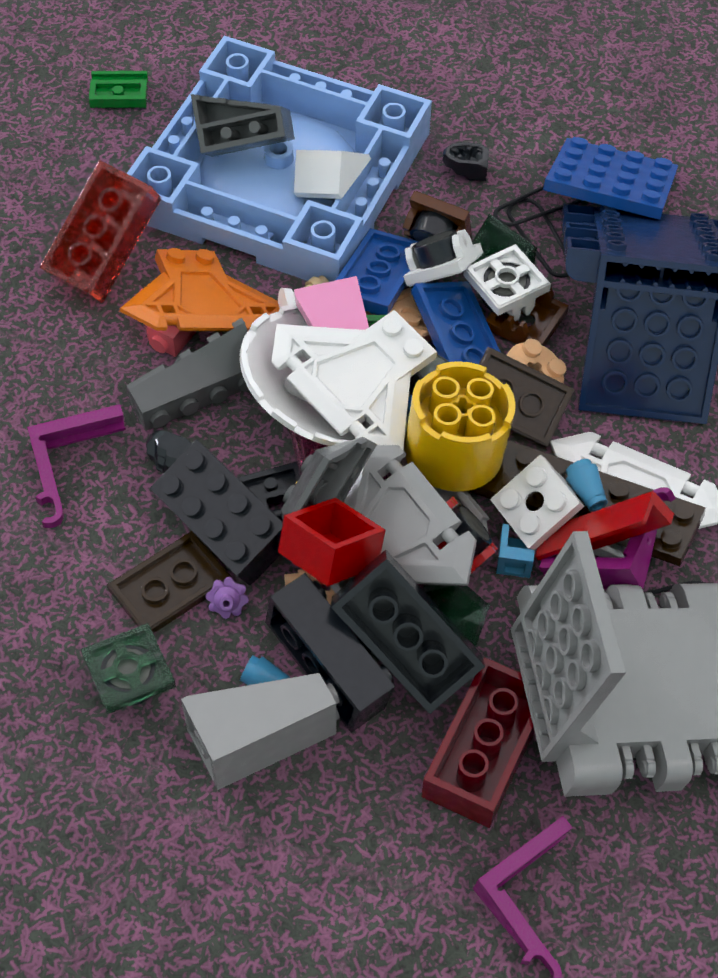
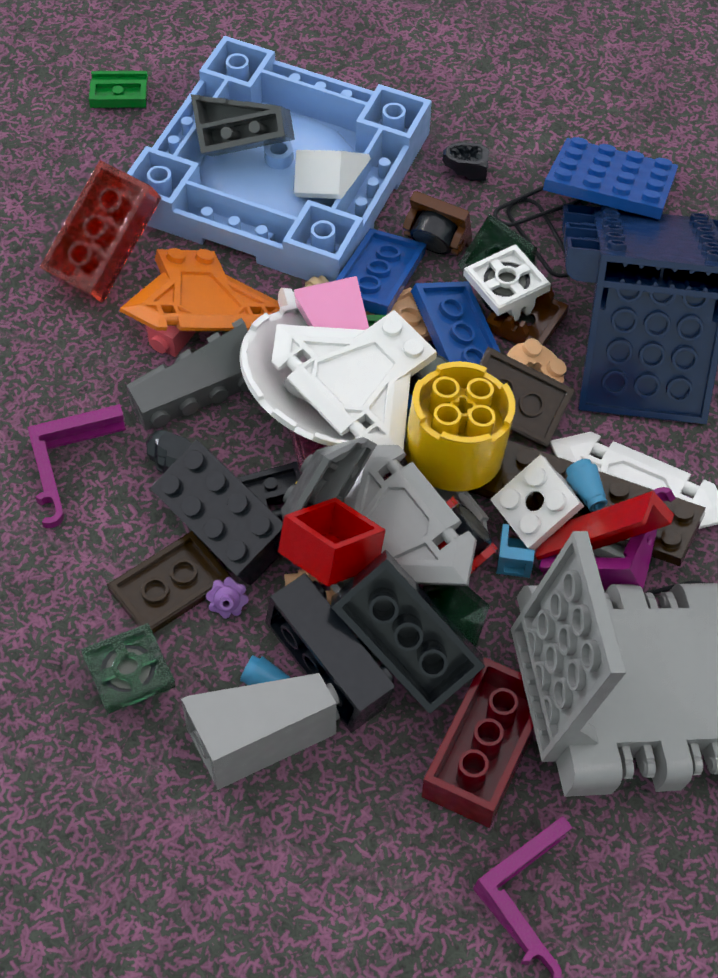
(440, 256): white piece -> none

